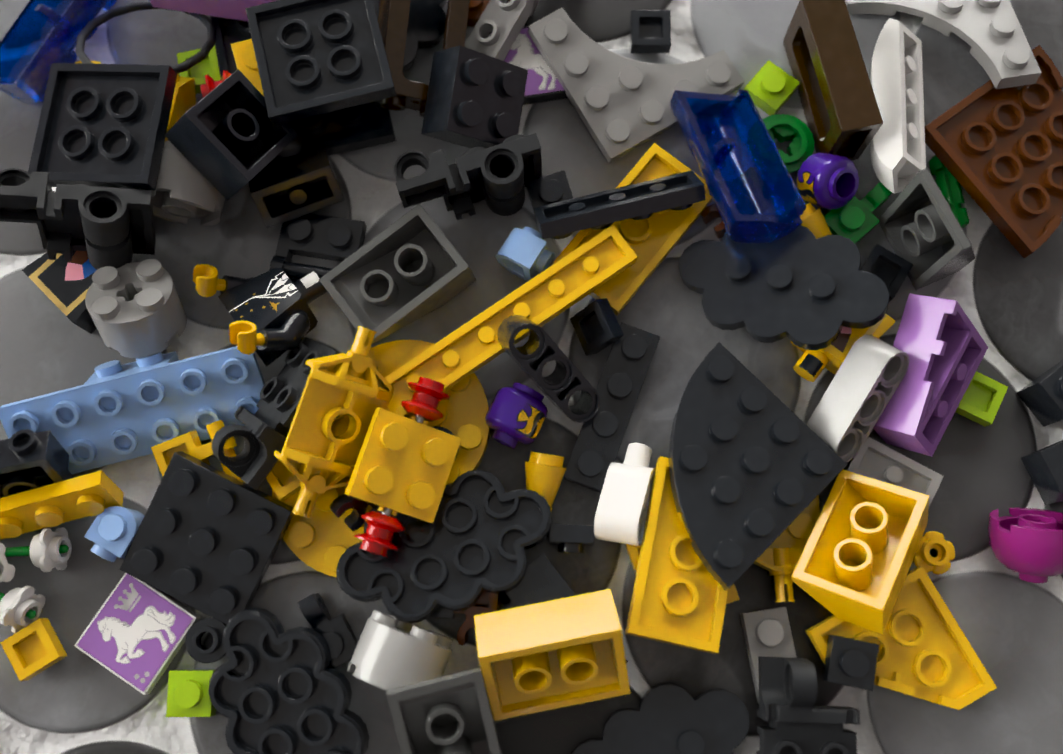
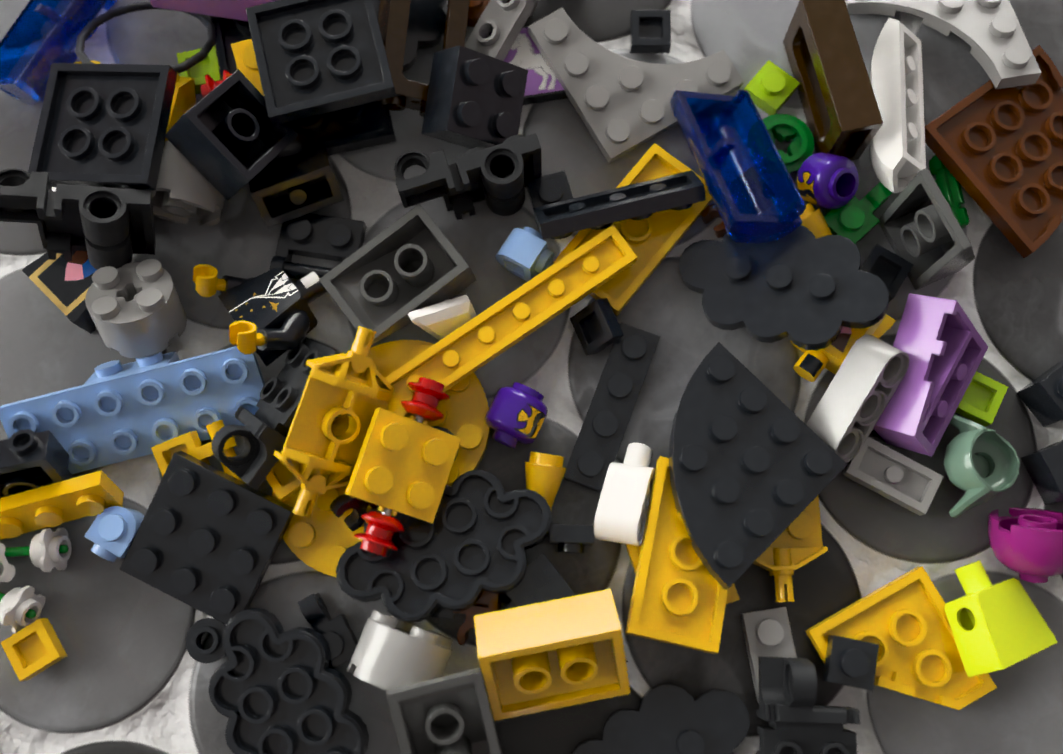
(137, 633): tile -> none
(189, 694): lime plate -> none
(444, 316): none -> white piece
(564, 379): black beam -> none
(862, 549): yellow slope -> none
(944, 549): yellow plate -> none
(979, 464): none -> sand green piece
(994, 622): none -> neon yellow torso

